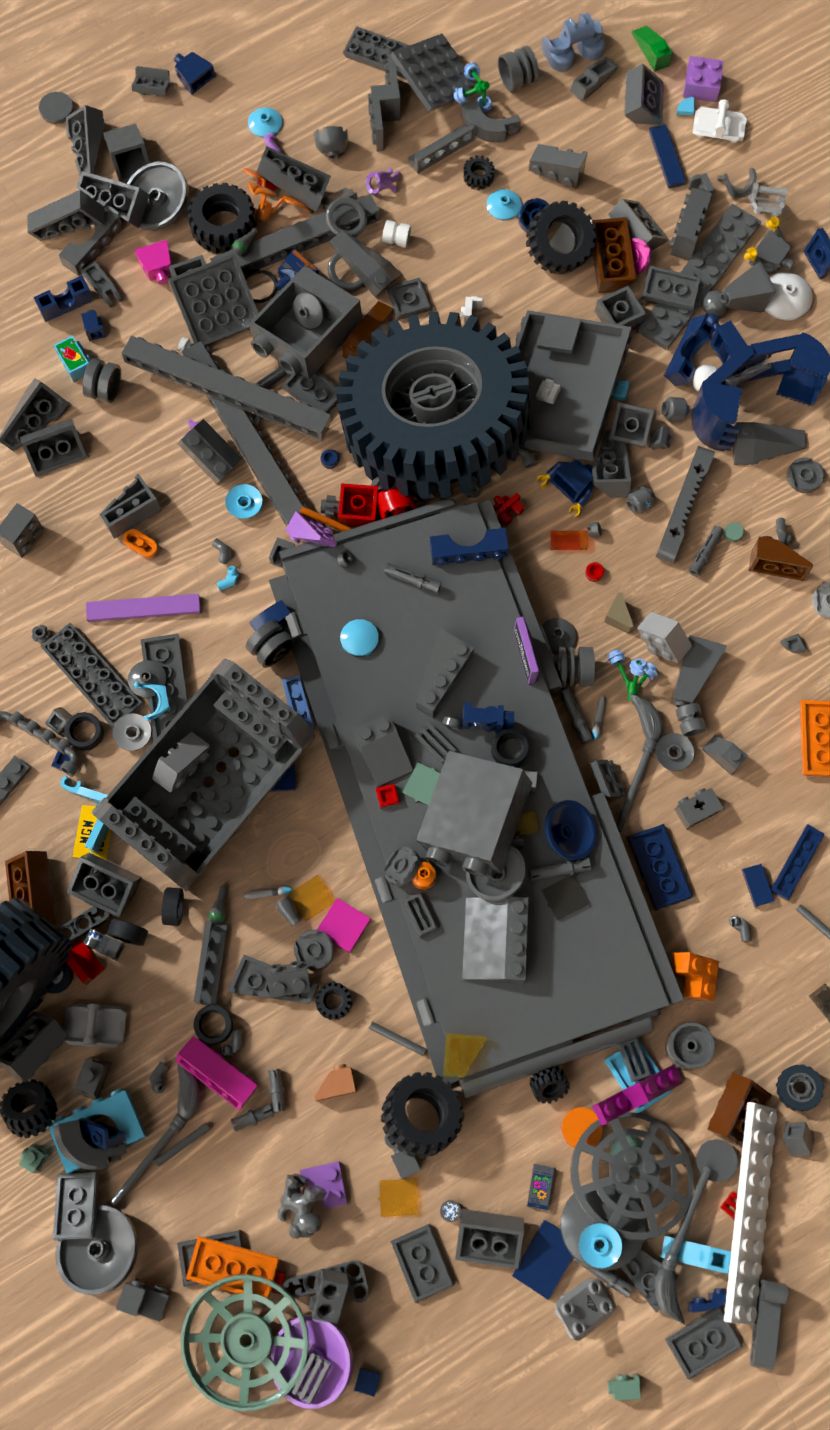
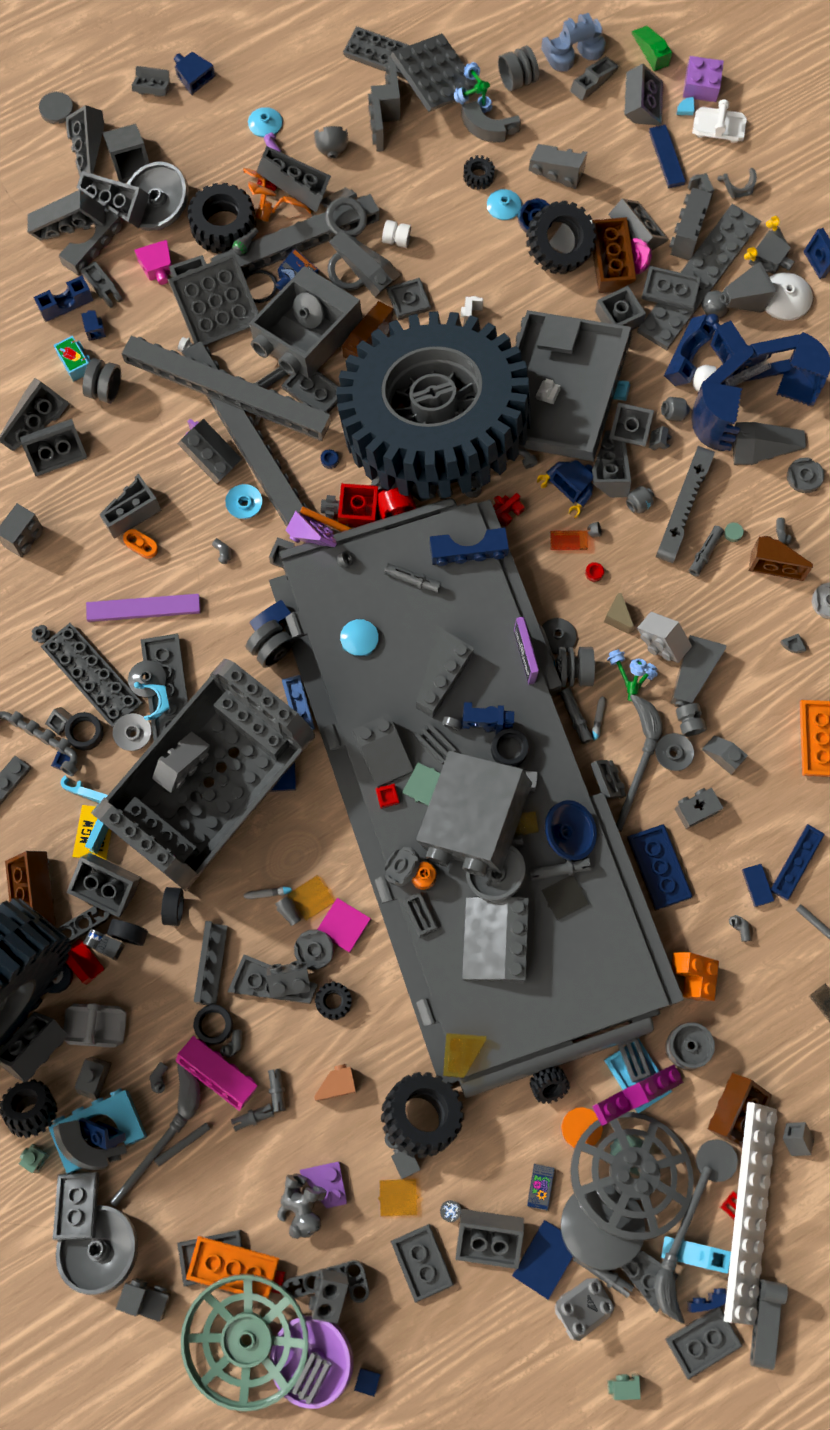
(218, 913): dark grey piece -> none
(230, 580): medium azure arm -> none
(384, 181): medium lavender piece -> none
(397, 1038): dark grey bar -> none
(441, 148): dark grey fence -> none
(597, 1256): medium azure dish -> none
(761, 205): light grey shield -> none
(788, 1093): black wheel -> none

